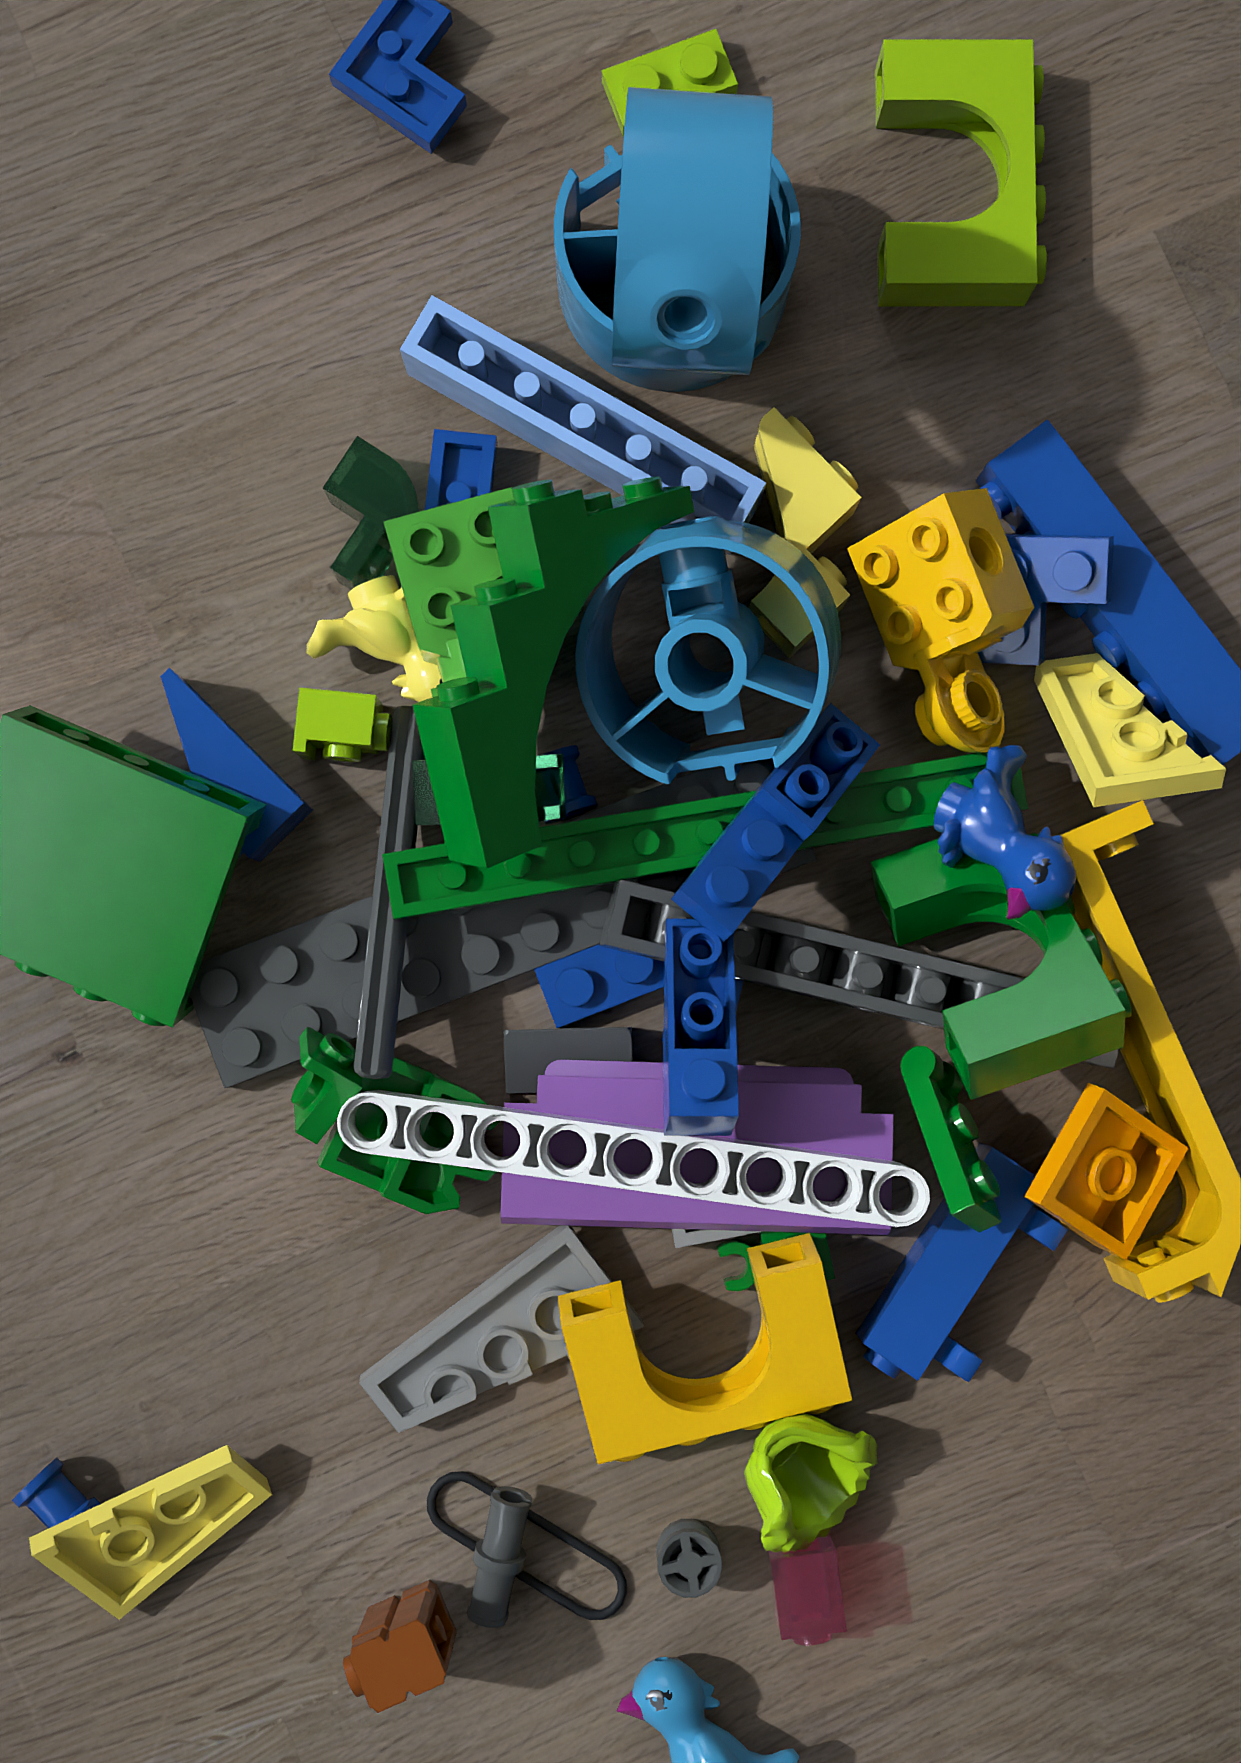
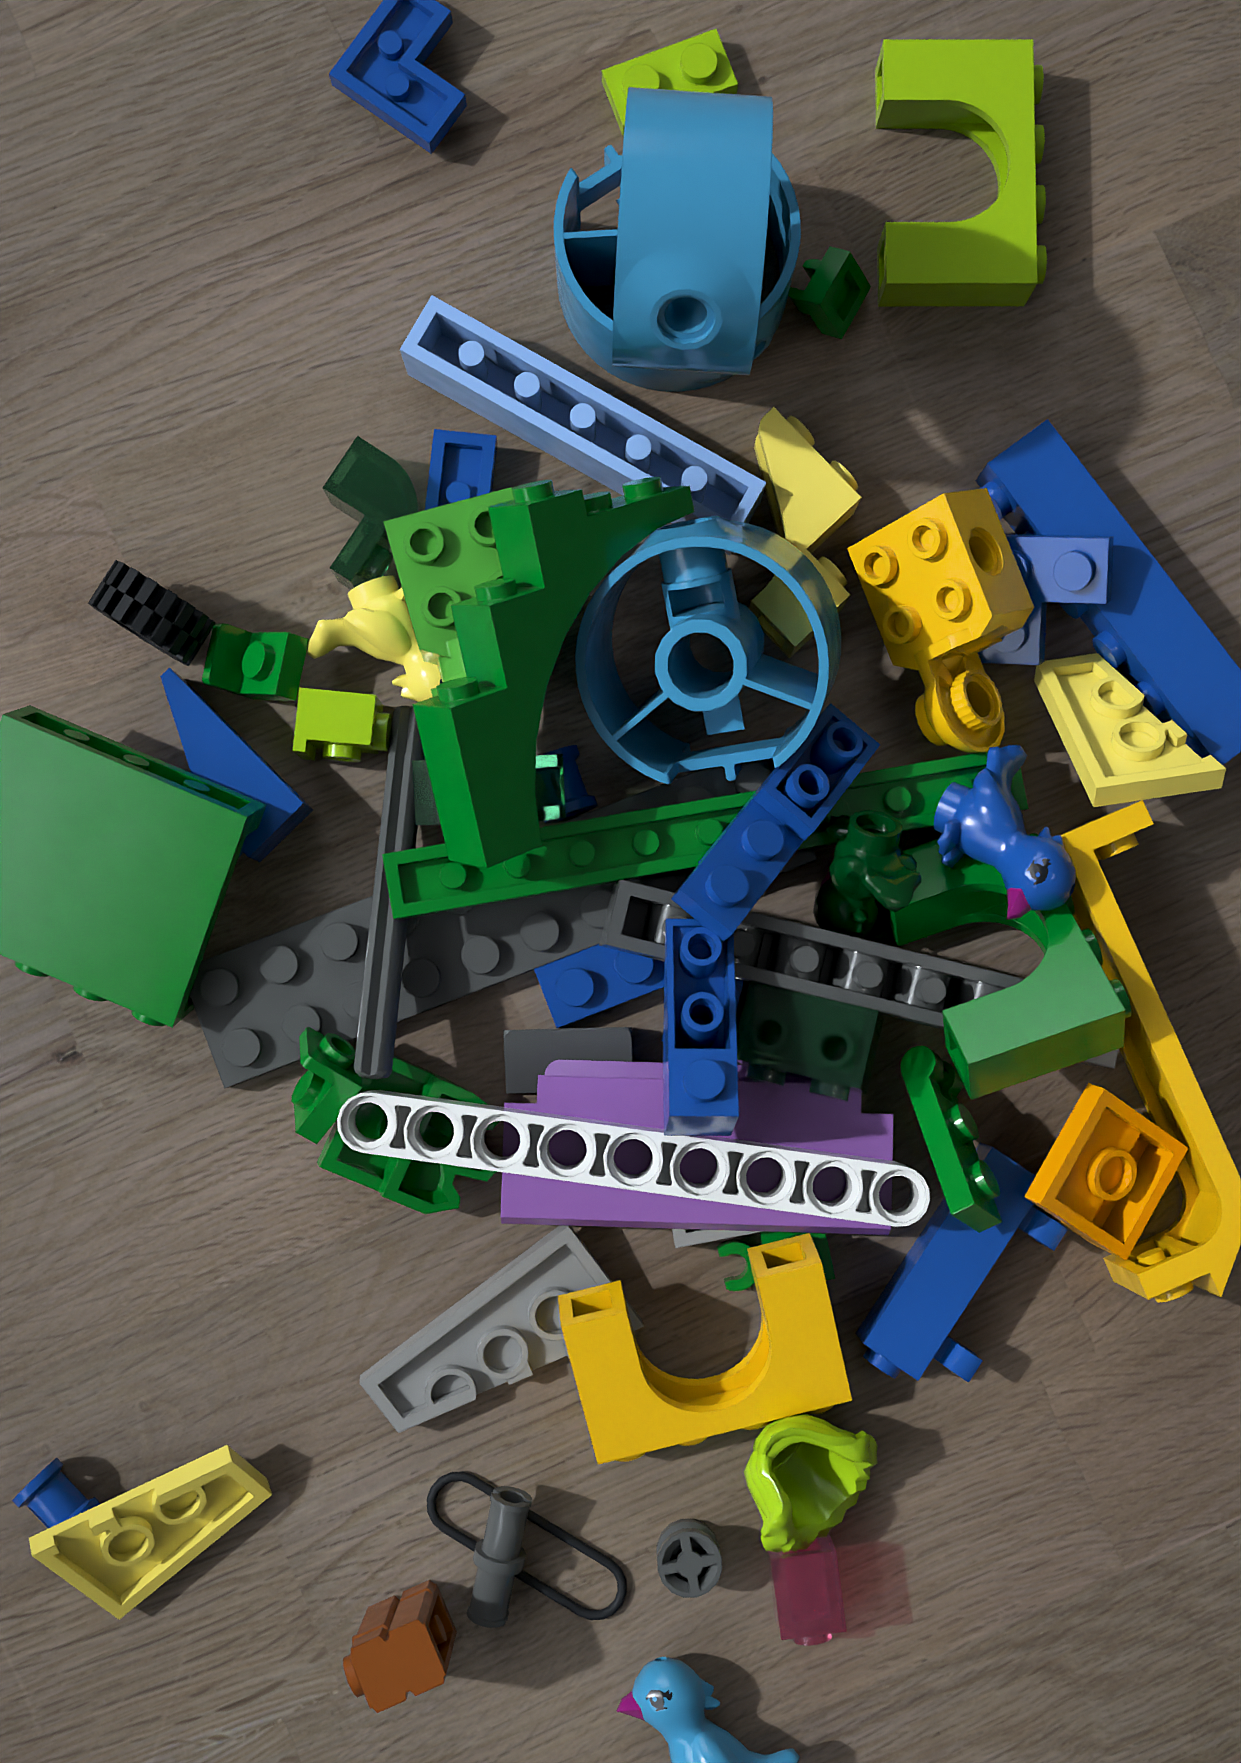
(151, 612): none -> black tyre
(255, 663): none -> green bracket
(808, 1040): none -> clear green brick
(833, 292): none -> green tile
(864, 873): none -> dark green animal

